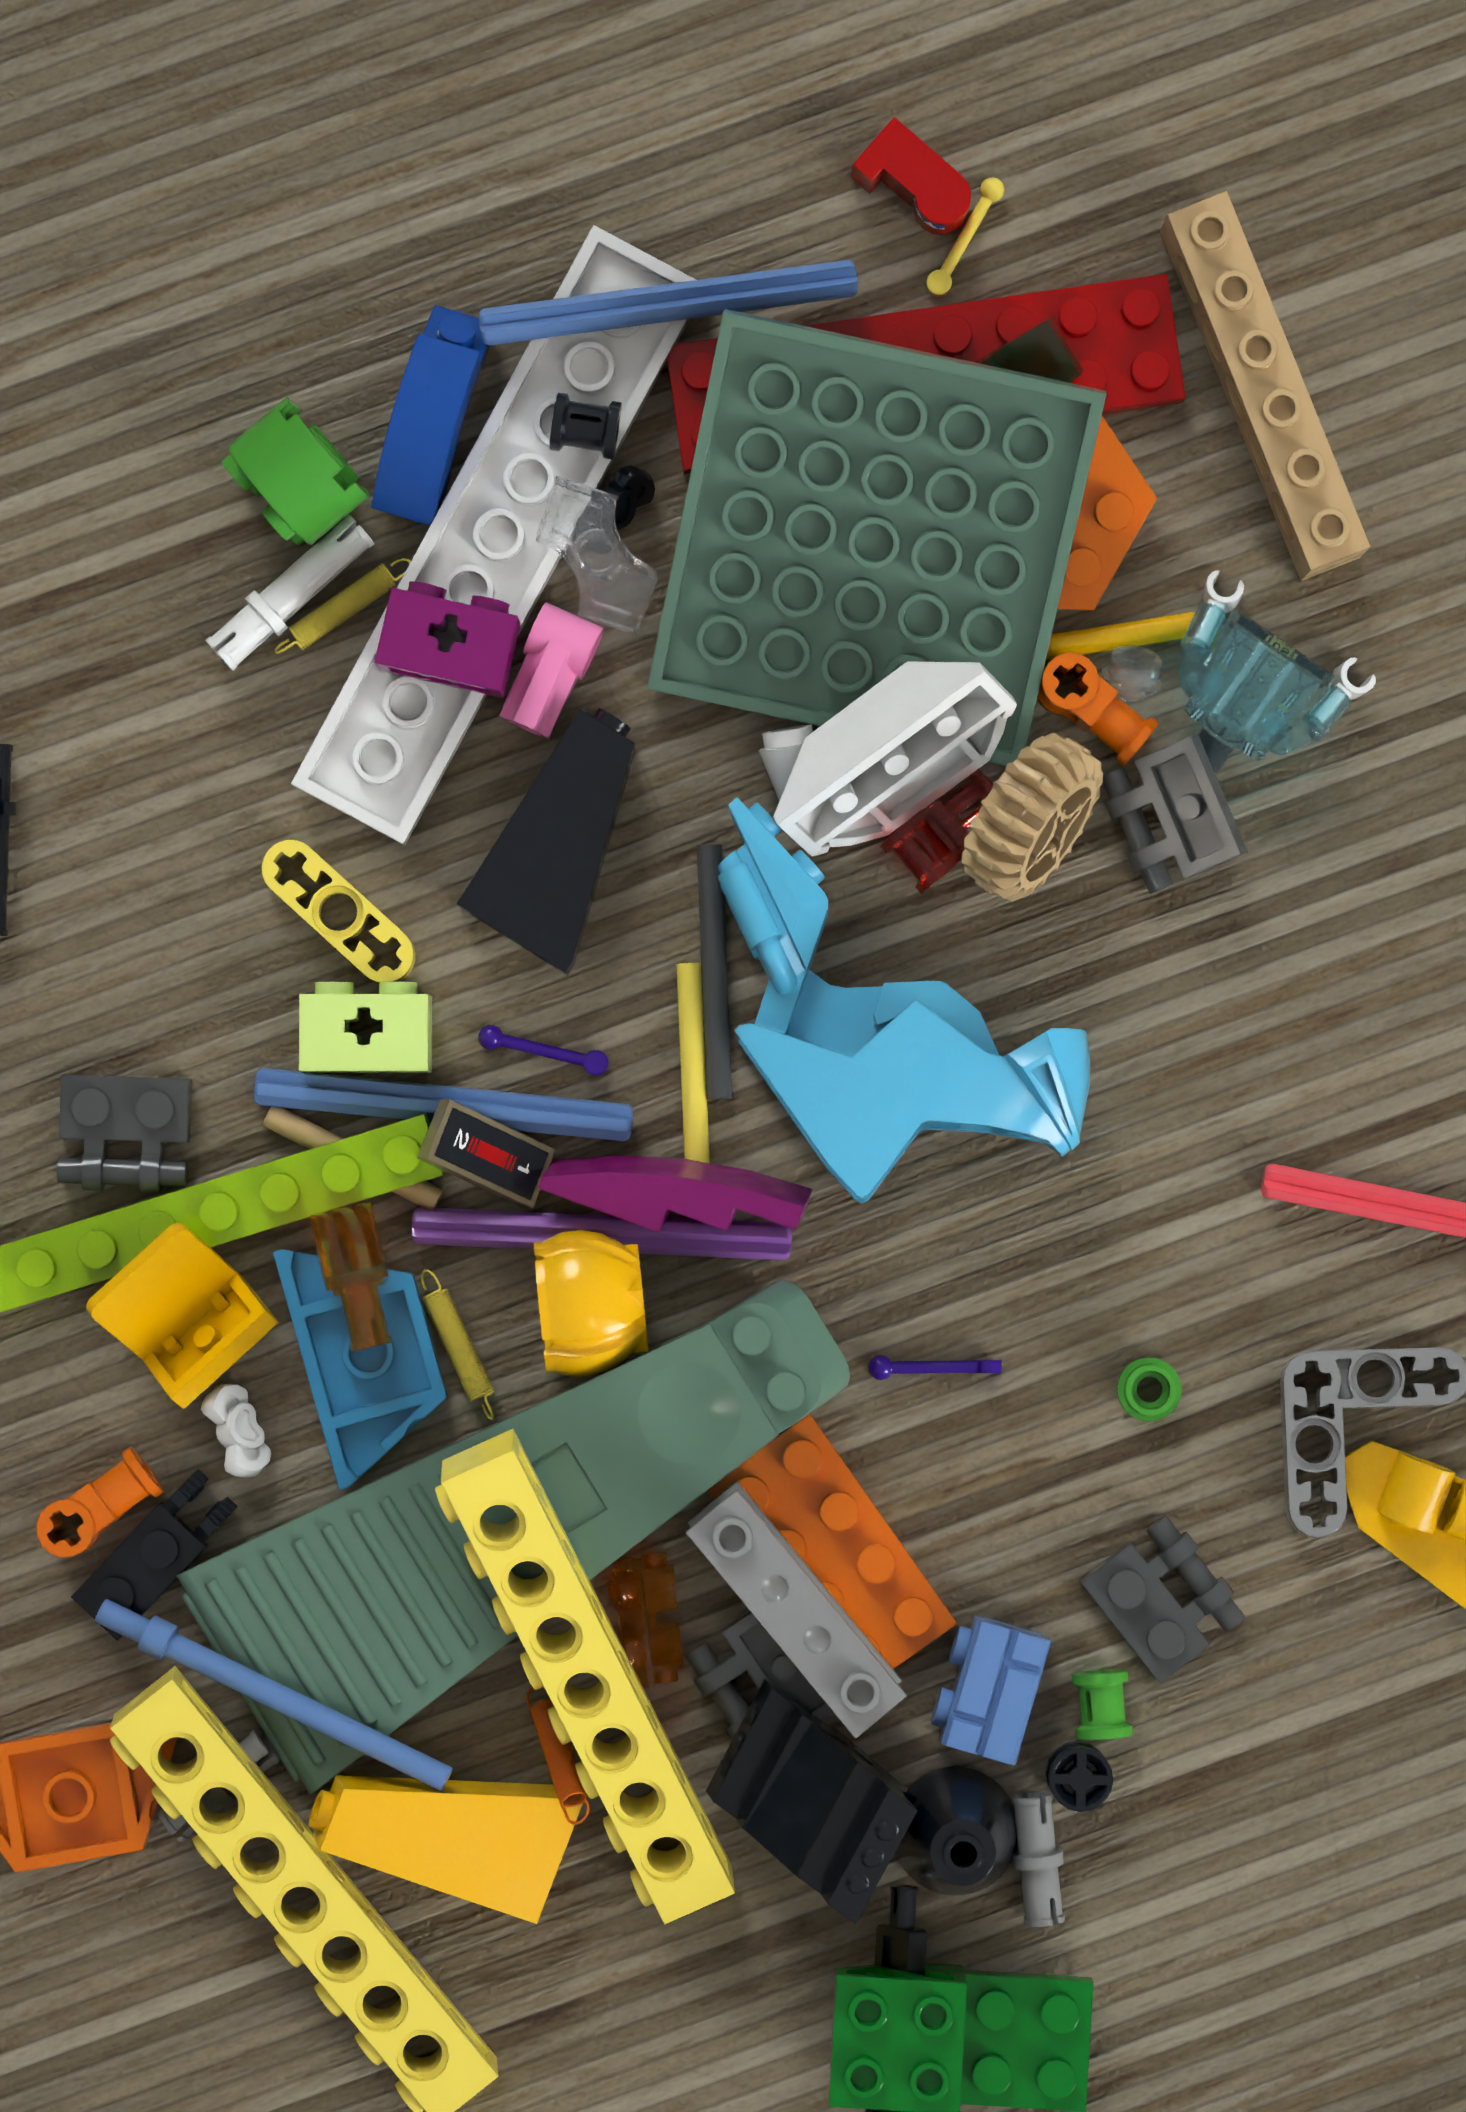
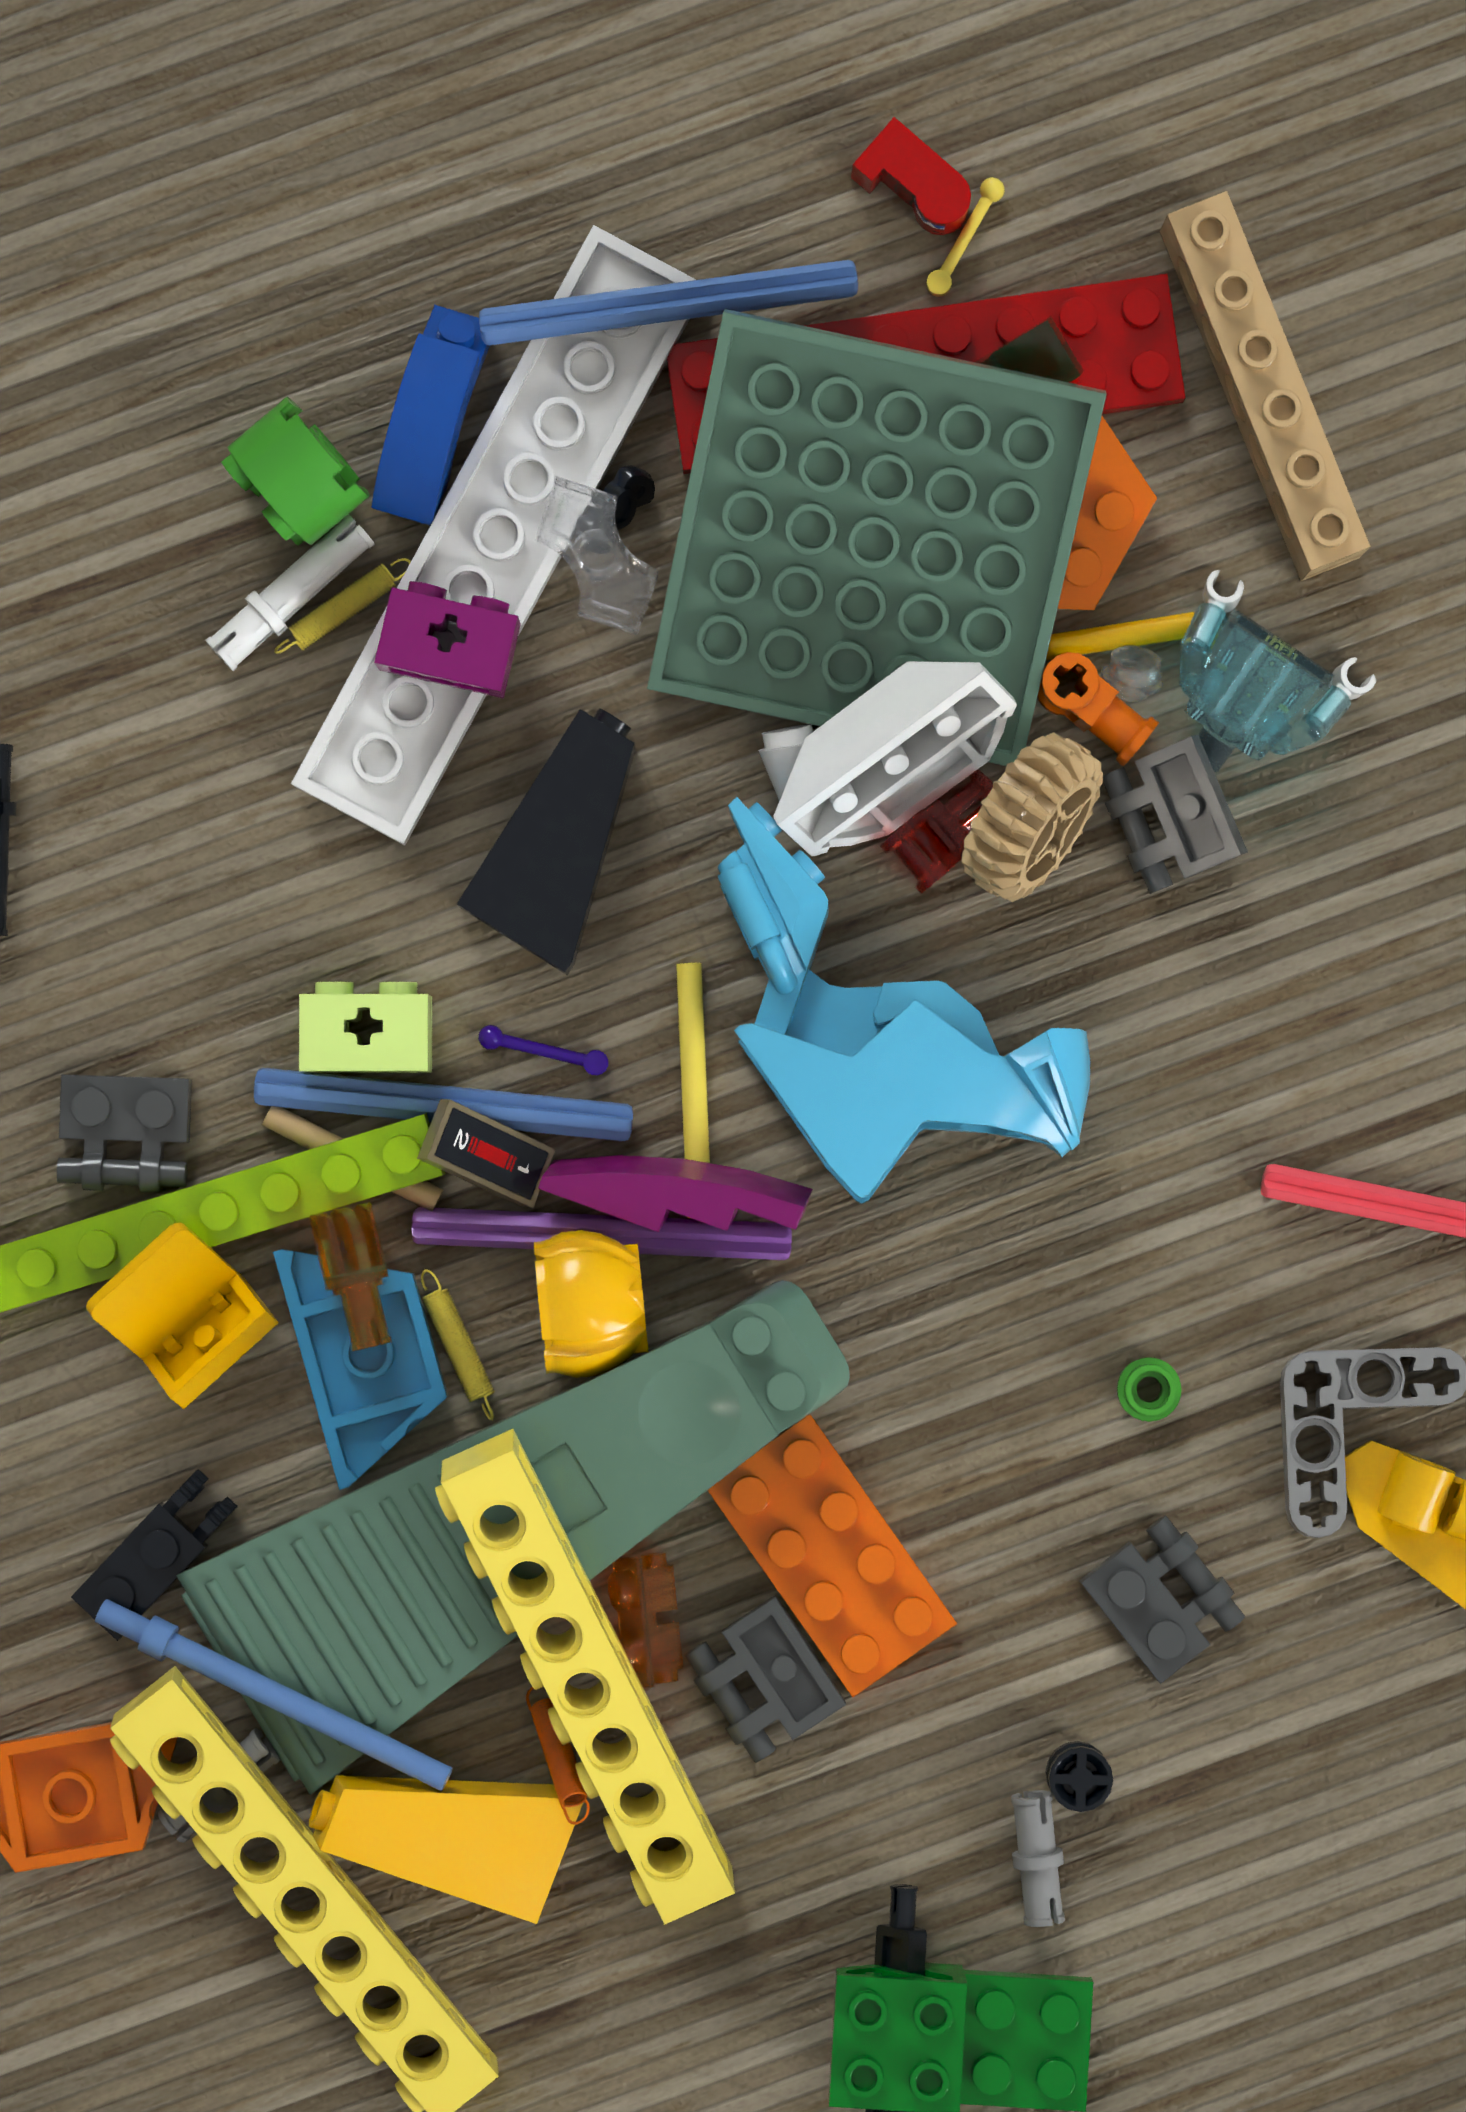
(98, 1504): orange connector -> none
(237, 1430): white piece -> none
(292, 892): light yellow beam -> none
(556, 656): bright pink piece -> none
(585, 426): black bush -> none
(714, 973): dark grey bar -> none
(796, 1609): light grey fence -> none
(813, 1800): black slope -> none
(882, 1367): dark purple hinge -> none
(954, 1808): black cone -> none
(992, 1688): medium blue brick -> none
(1102, 1704): bright green bush -> none

